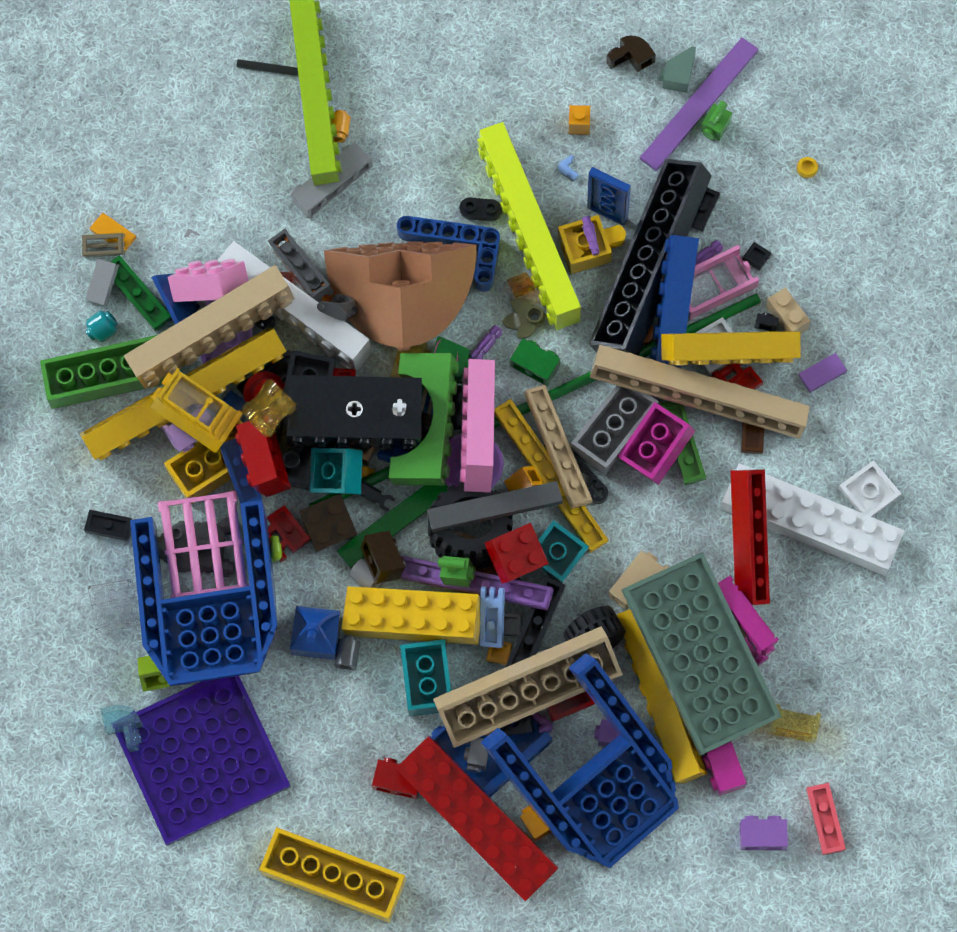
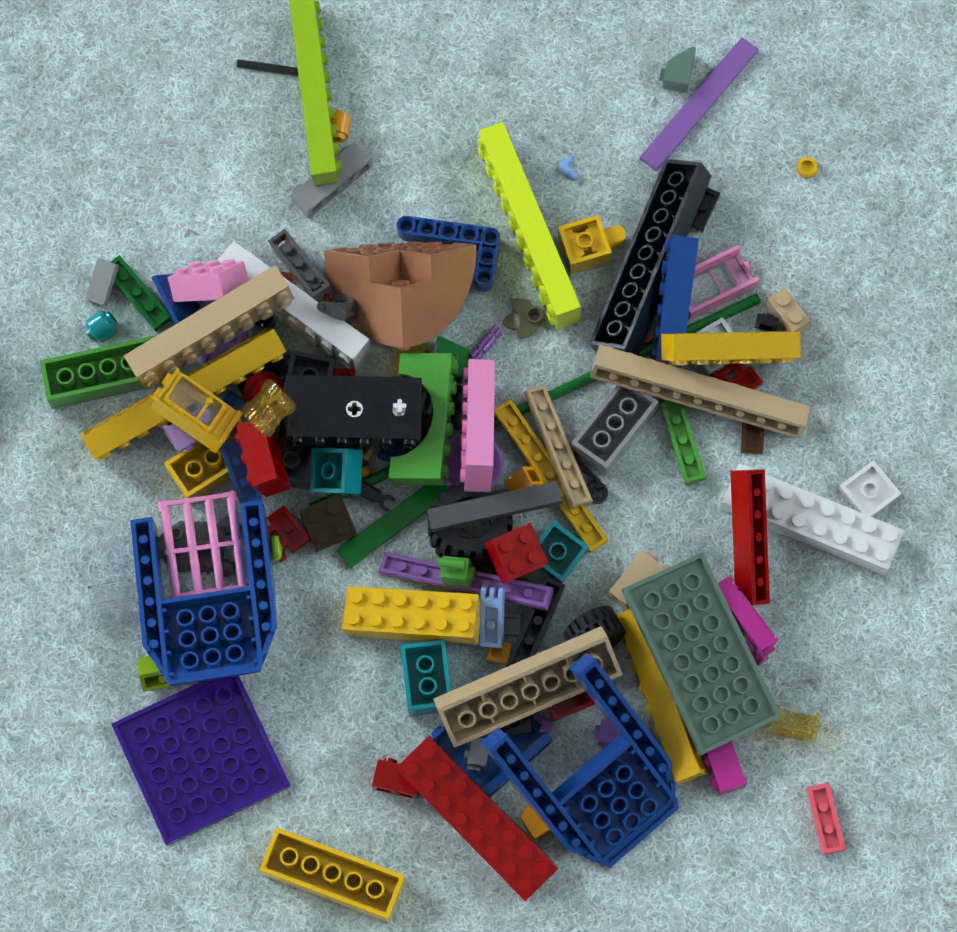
(107, 225): light orange tile -> none
(108, 525): black plate -> none
(120, 244): dark tan tile -> none
(120, 719): clear light blue brick -> none
(315, 632): blue piece -> none
(347, 653): dark grey brick -> none
(362, 575): light grey brick -> none
(382, 557): dark brown brick -> none
(480, 209): black plate -> none
(520, 285): clear orange tile -> none
(535, 361): green brick -> none
(579, 119): light orange brick -> none
(589, 231): medium lavender animal -> none
(608, 196): blue tile -> none
(632, 49): dark brown brick -> none
(656, 443): dark pink brick -> none
(708, 252): medium lavender axle -> none
(716, 121): bright green brick -> none
(756, 256): black tile -> none
(763, 833): medium lavender brick -> none
(822, 372): medium lavender tile -> none

